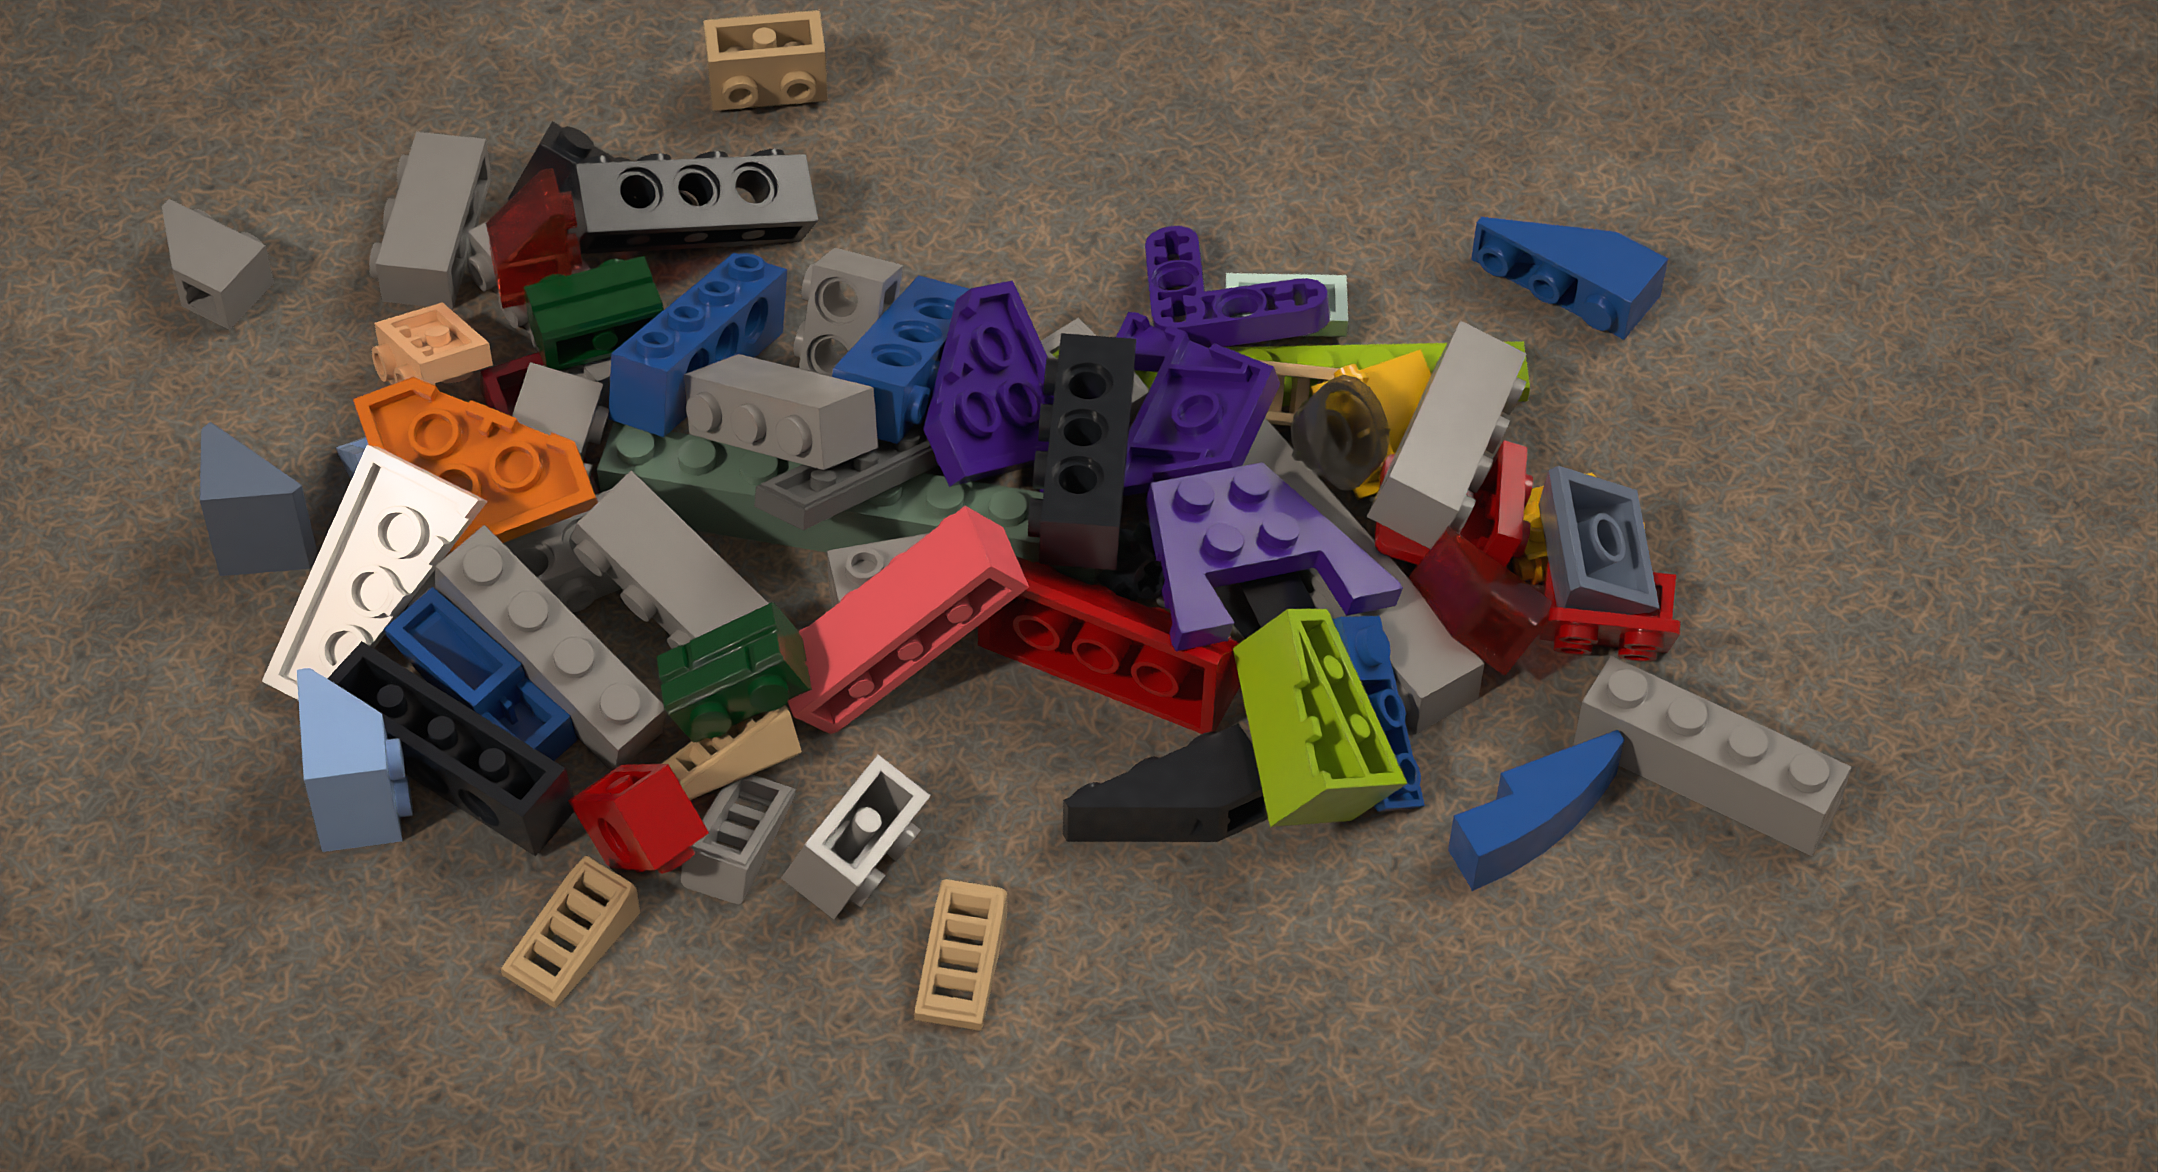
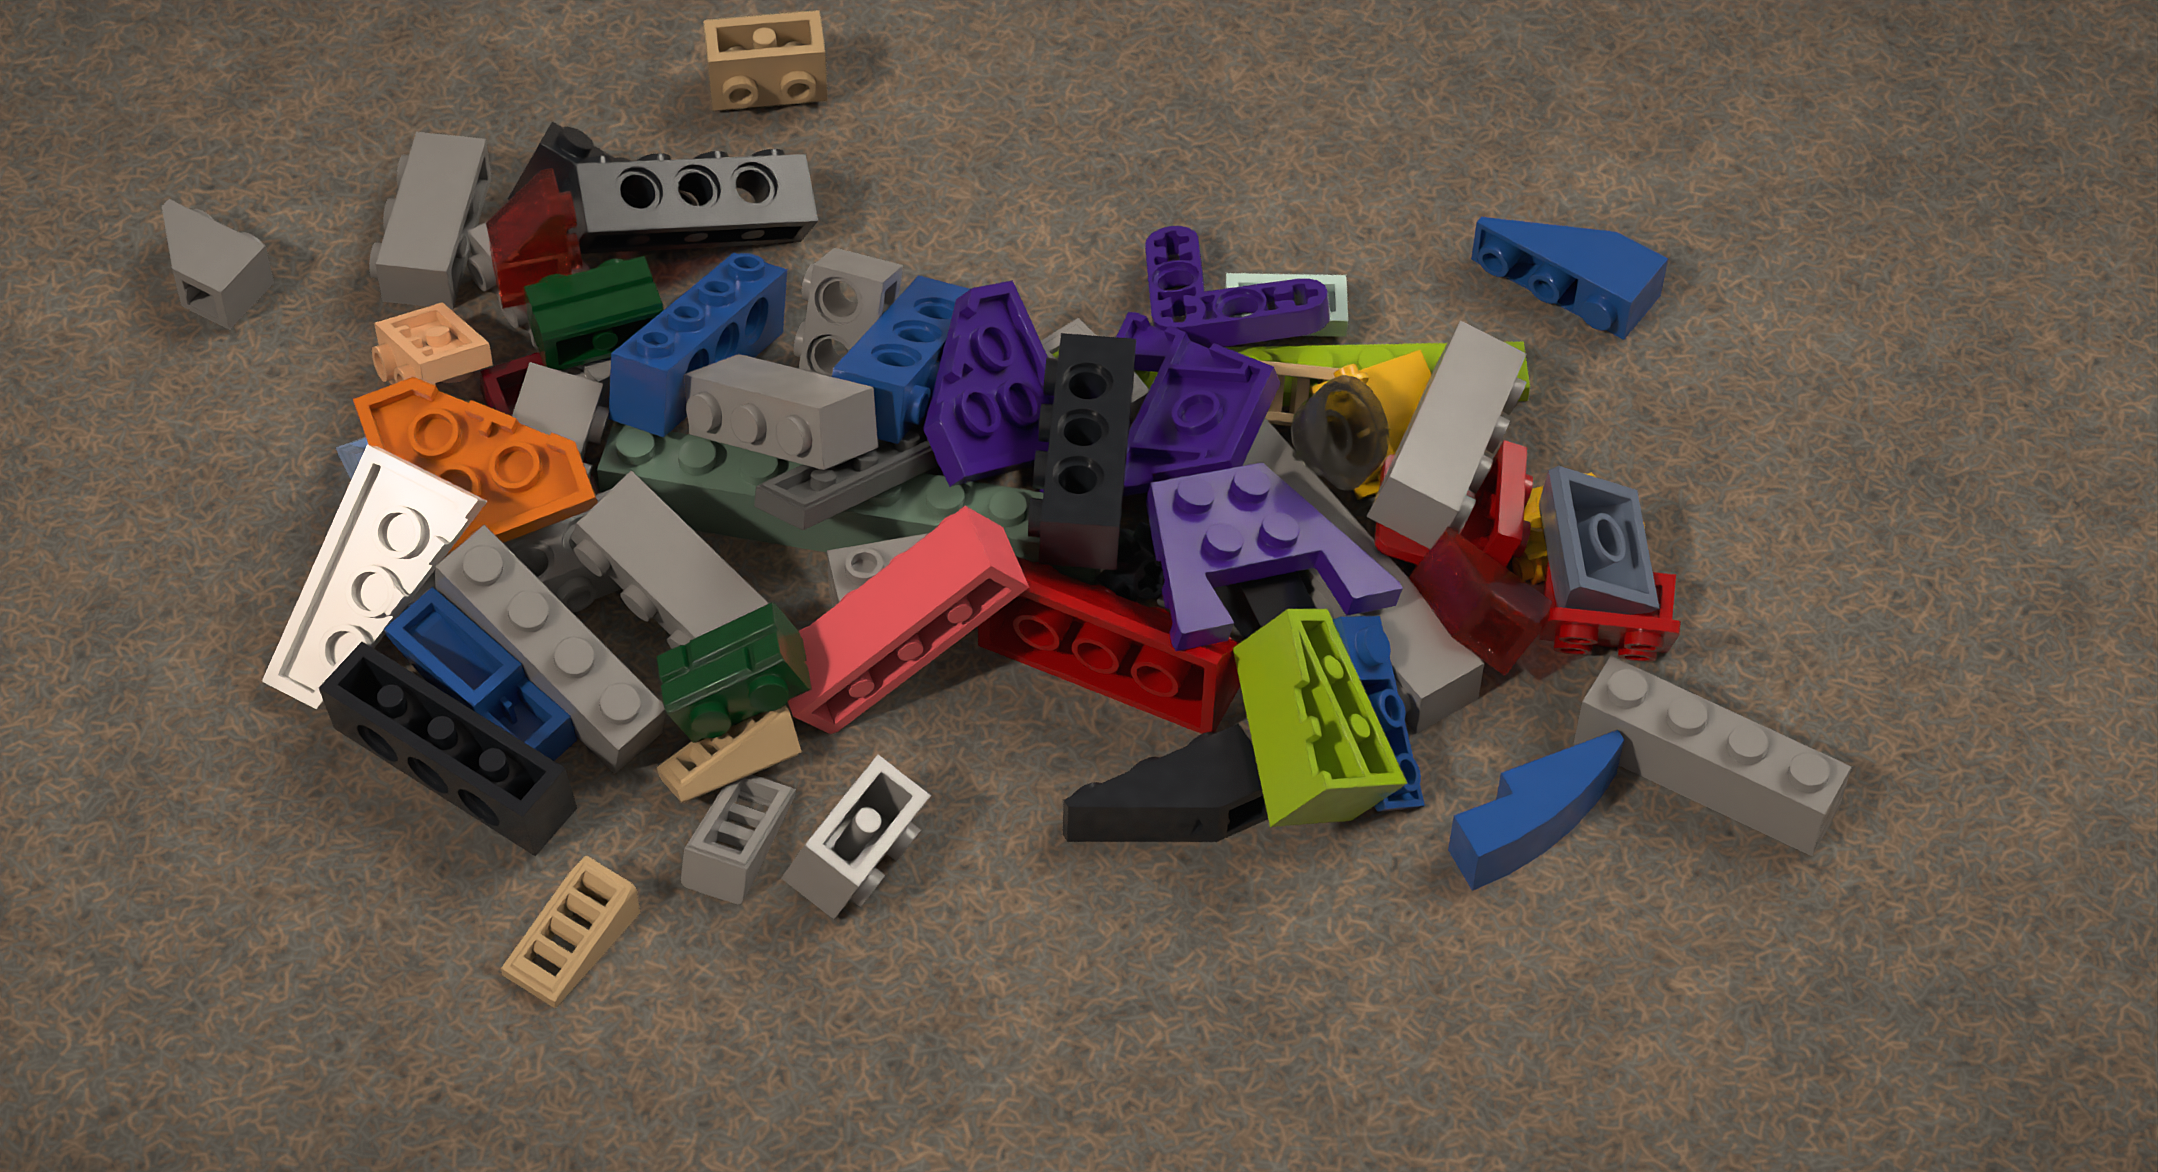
(251, 509): sand blue slope -> none
(350, 767): light blue slope -> none
(640, 818): red brick -> none
(968, 913): tan slope -> none

